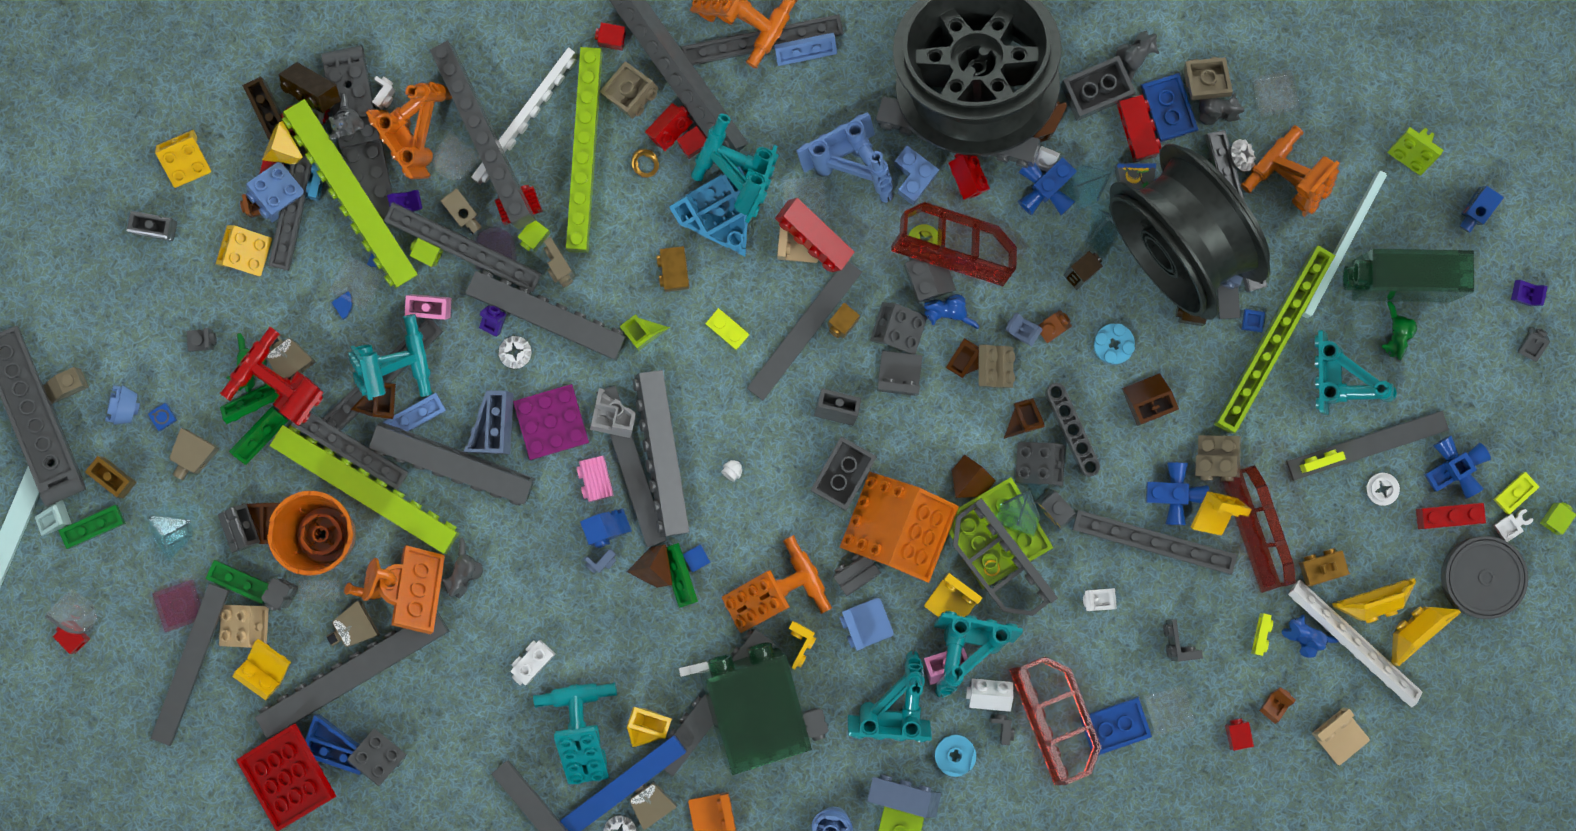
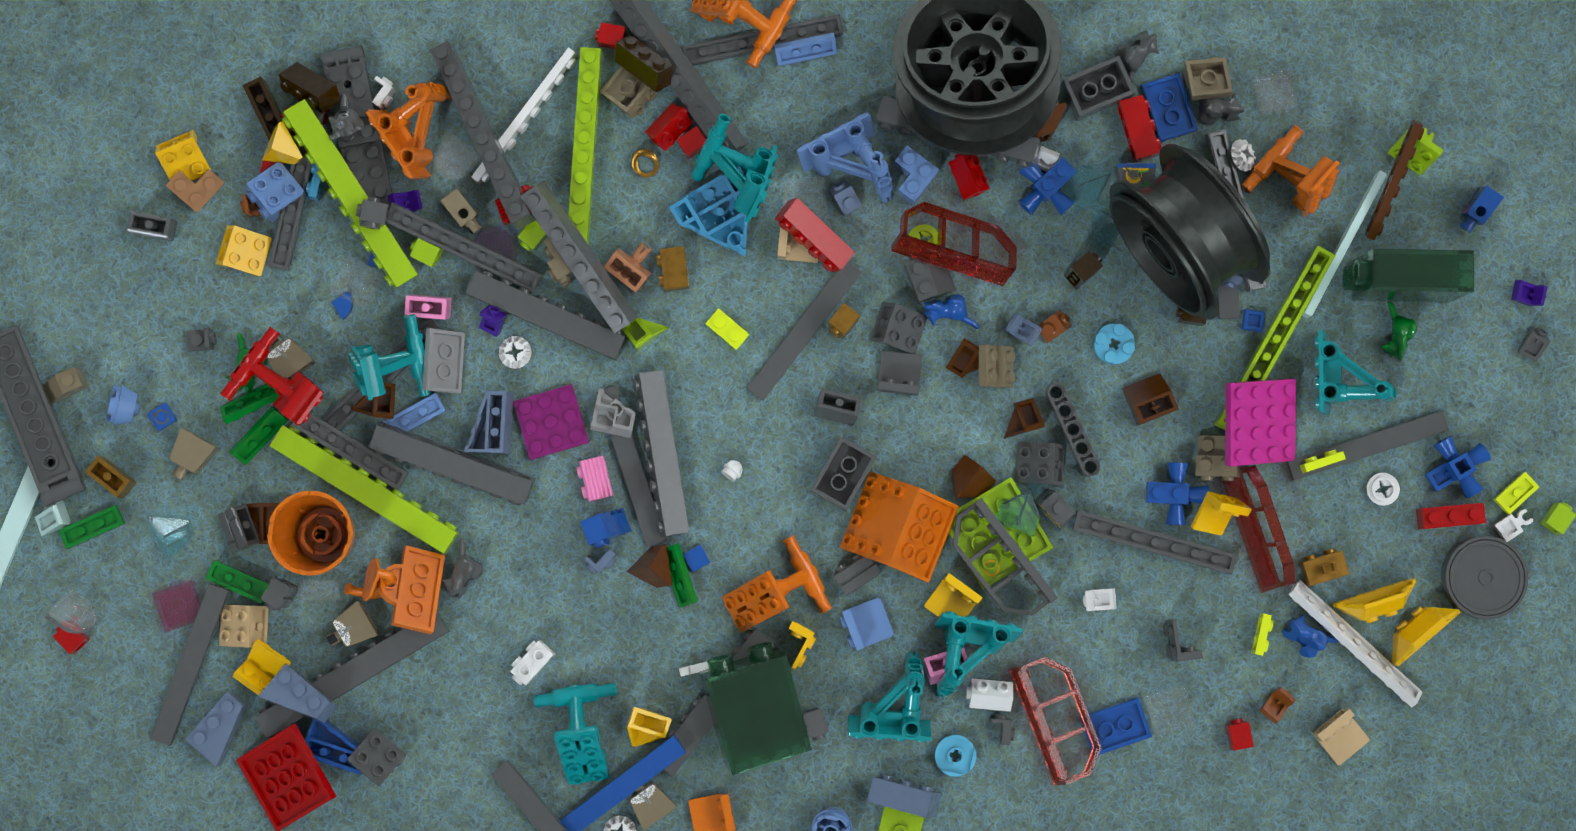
(197, 193): none -> medium nougat plate
(215, 732): none -> sand blue wedge
(298, 694): none -> sand blue wedge
(372, 213): none -> dark grey brick
(443, 361): none -> light grey tile
(579, 256): none -> dark grey brick
(629, 268): none -> nougat brick
(643, 63): none -> dark brown brick
(845, 197): none -> sand blue bracket
(1260, 422): none -> dark pink plate
(1397, 173): none -> reddish brown plate

